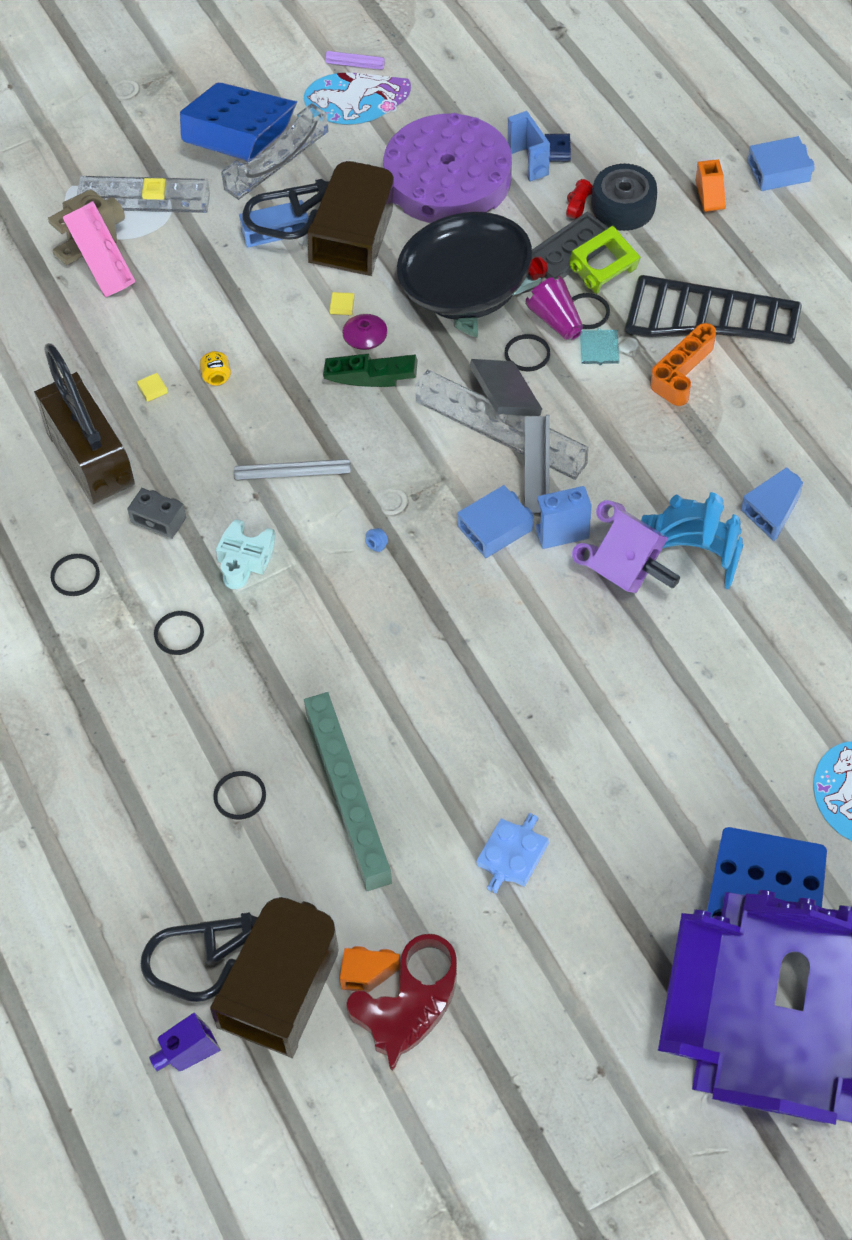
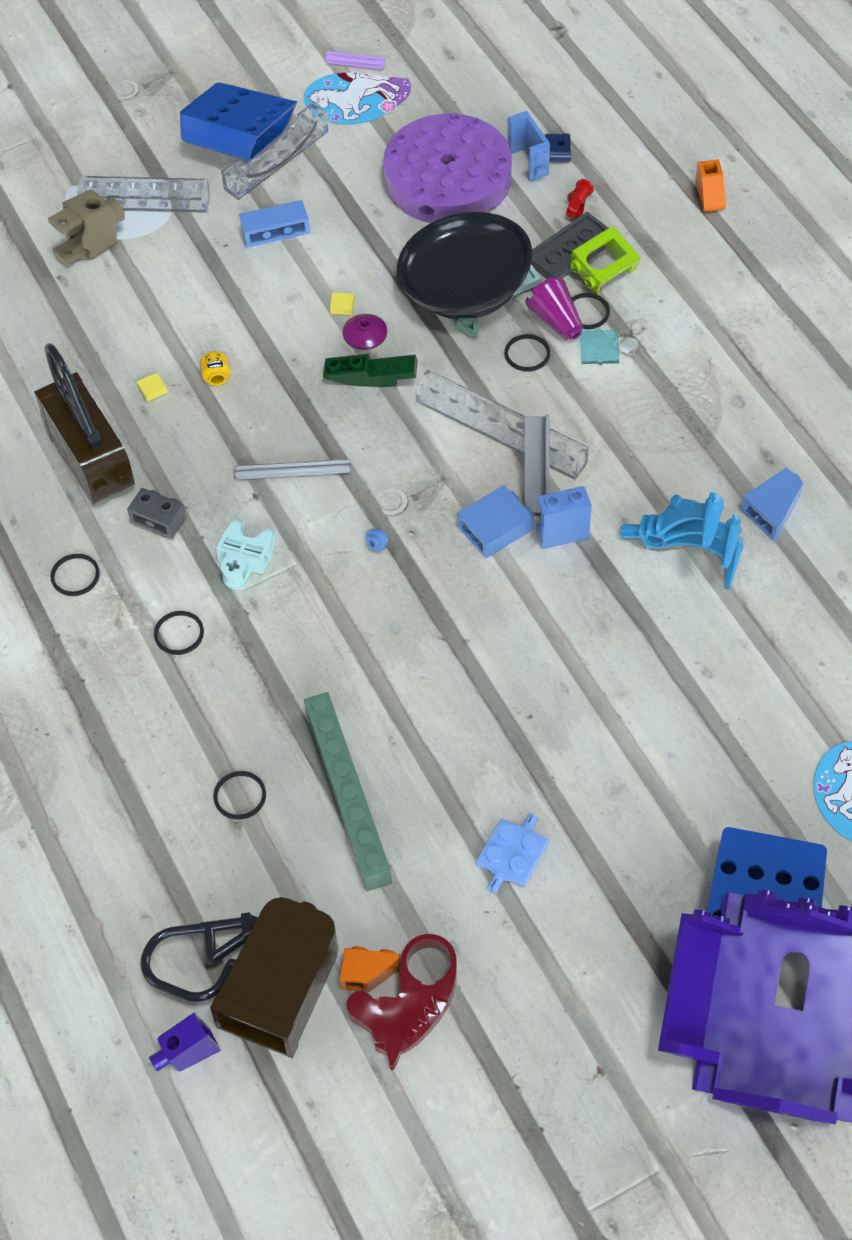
(99, 249): bright pink panel -> none
(154, 188): light yellow tile -> none
(349, 221): dark brown piece -> none
(505, 387): dark grey tile -> none
(538, 268): red plate -> none
(624, 196): black wheel -> none
(626, 551): medium lavender piece -> none
(670, 372): orange beam -> none
(708, 292): black bar -> none
(780, 163): medium blue brick -> none

